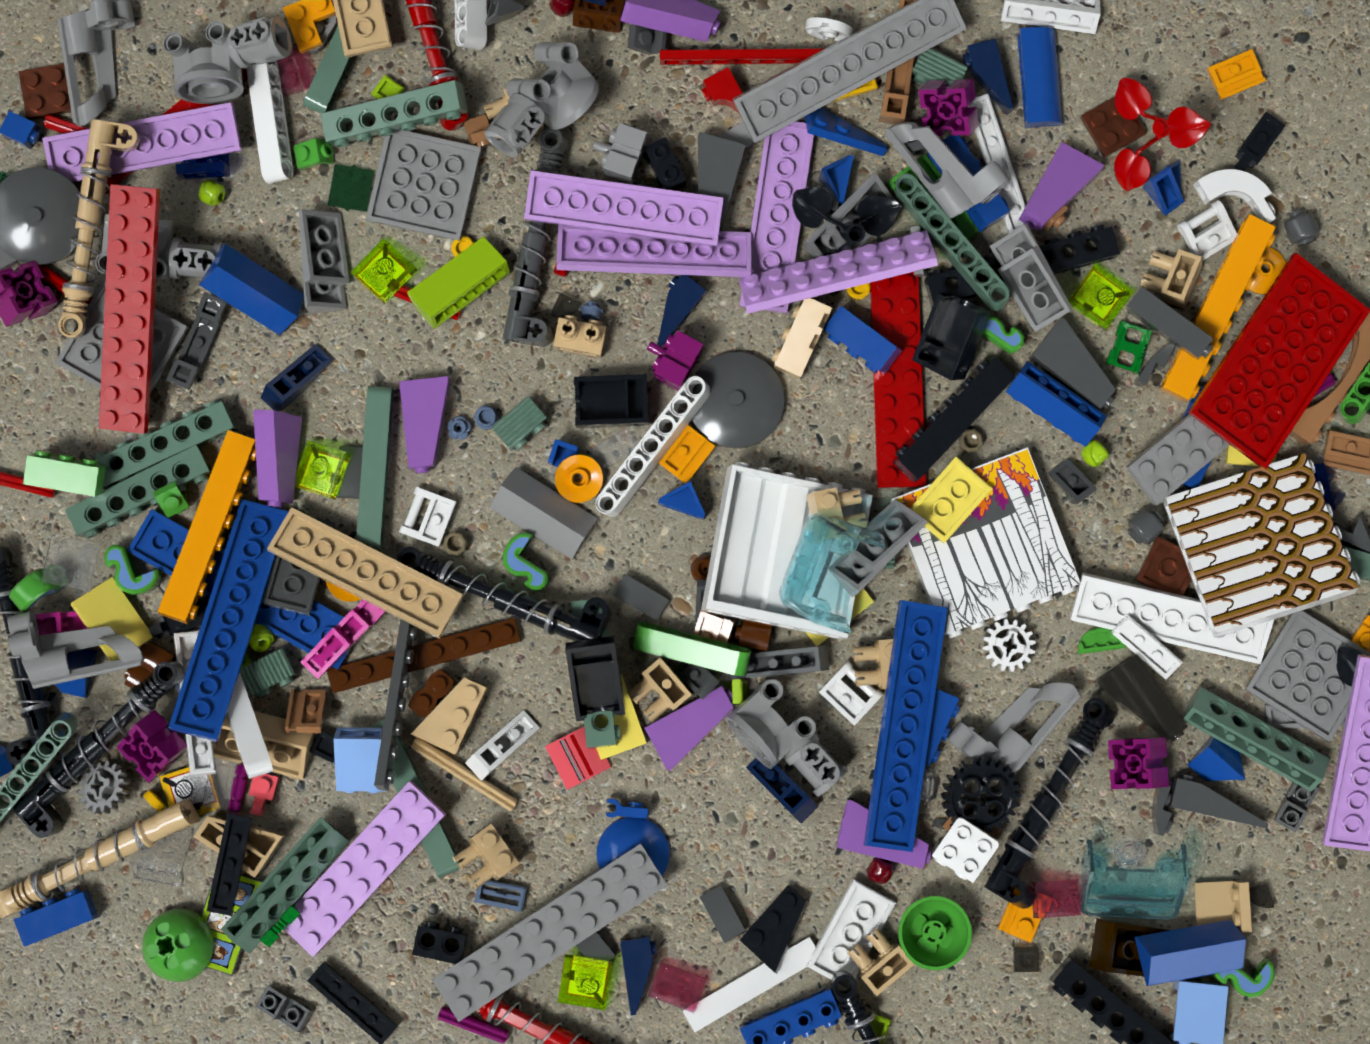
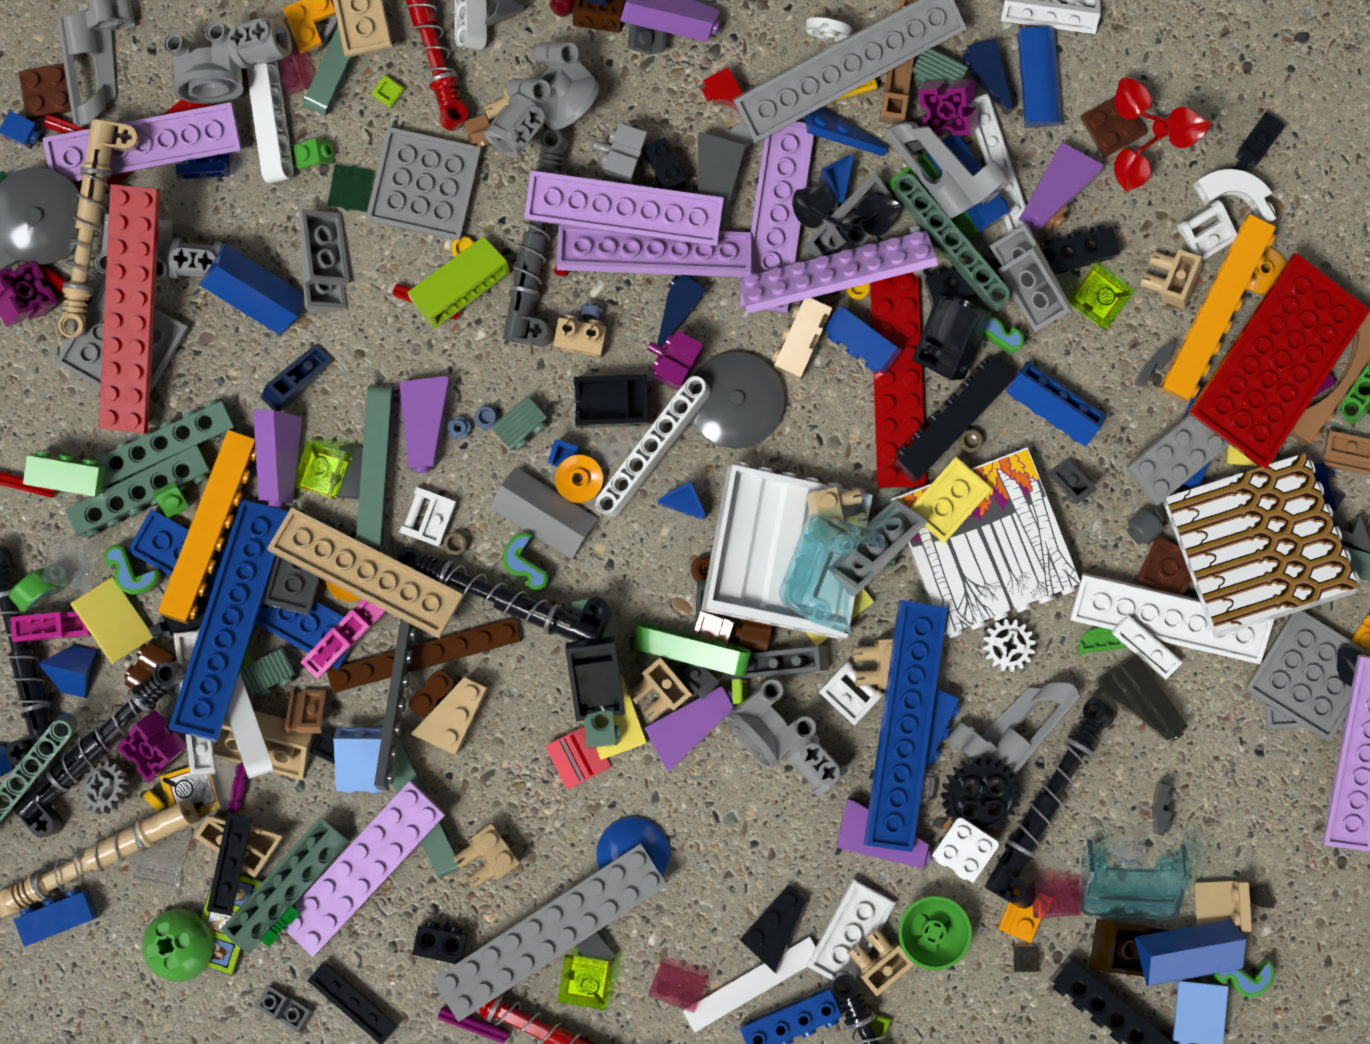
(46, 656): light grey panel -> none
(199, 341): dark grey slope -> none
(211, 193): lime piece -> none
(261, 638): lime piece -> none
(262, 788): coral plate -> none
(336, 121): sand green brick -> none
(383, 271): clear neon green tile -> none
(464, 774): tan axle -> none
(502, 745): white slope -> none
(521, 898): sand blue tile -> none
(565, 306): clear smoke tile -> none
(634, 809): blue plate -> none
(637, 962): dark blue slope -> none
(640, 597): dark grey slope -> none
(686, 454): light orange plate -> none
(722, 914): dark grey slope -> none
(735, 56): red tile -> none
(784, 790): dark blue slope -> none
(880, 870): dark red piece -> none
(1073, 366): dark grey slope -> none
(1094, 453): lime piece -> none
(1122, 345): green piece -> none
(1138, 763): magenta brick -> none
(1166, 188): blue slope -> none
(1170, 324): dark grey slope -> none
(1201, 799): dark grey slope -> none
(1217, 762): blue slope -> none
(1236, 74): light orange plate -> none
(1256, 739): sand green brick -> none
(1295, 806): dark grey slope -> none
(1301, 228): dark grey head -> none

